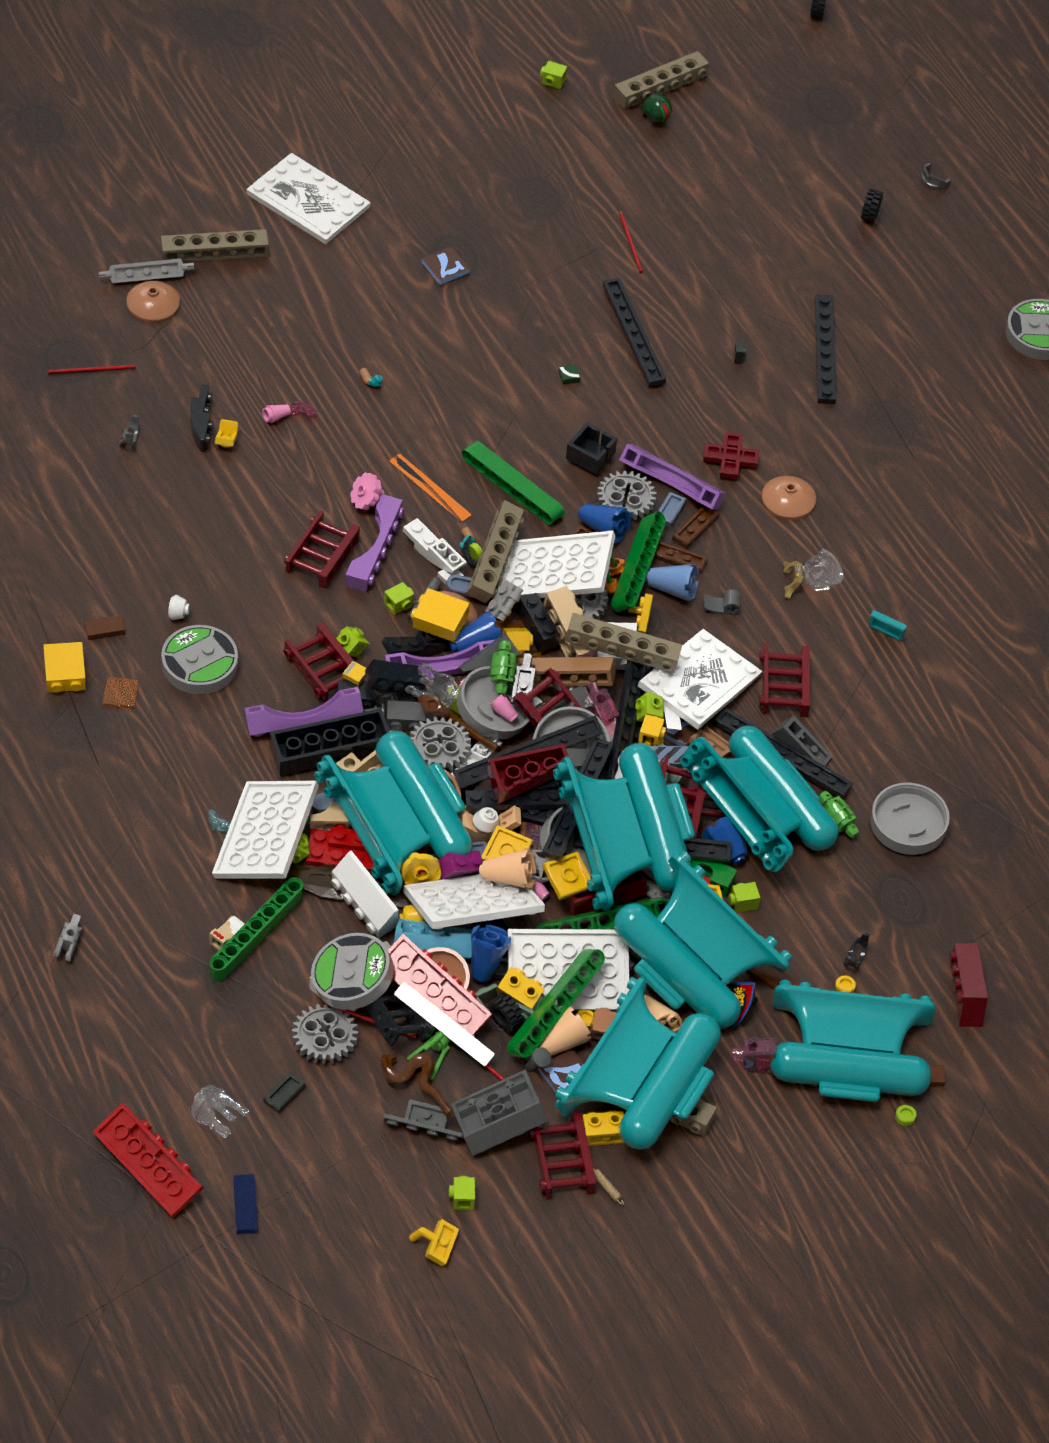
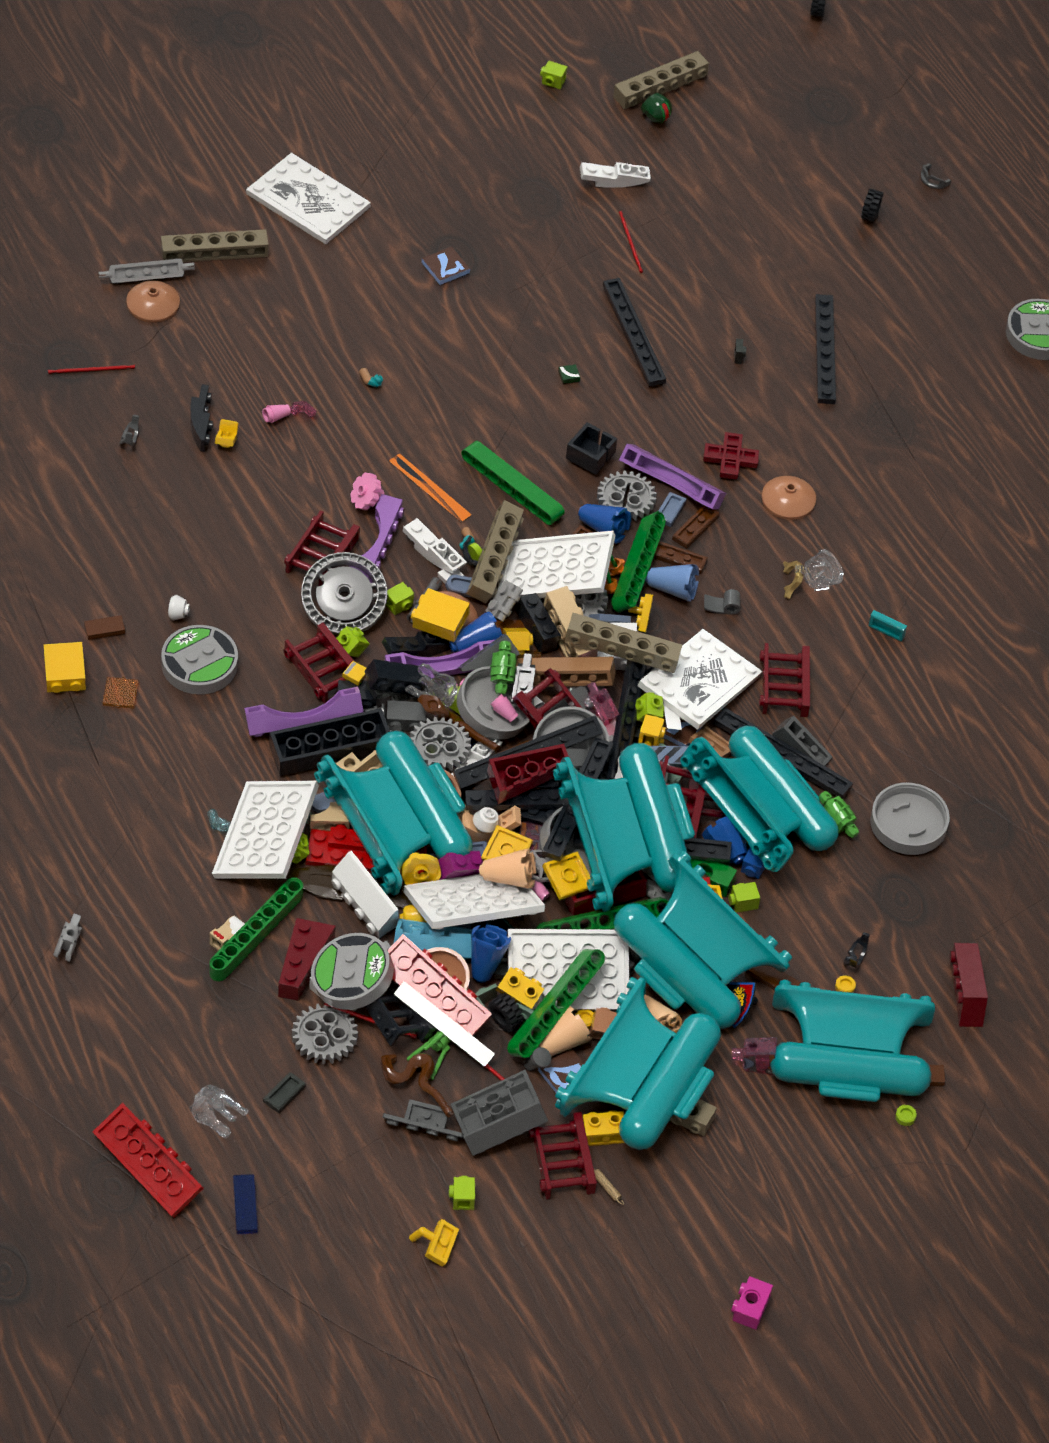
(305, 943): none -> dark red wedge
(347, 580): none -> light grey piece
(611, 618): none -> sand blue tile
(619, 176): none -> white slope
(747, 1313): none -> dark pink brick
(752, 865): none -> blue brick

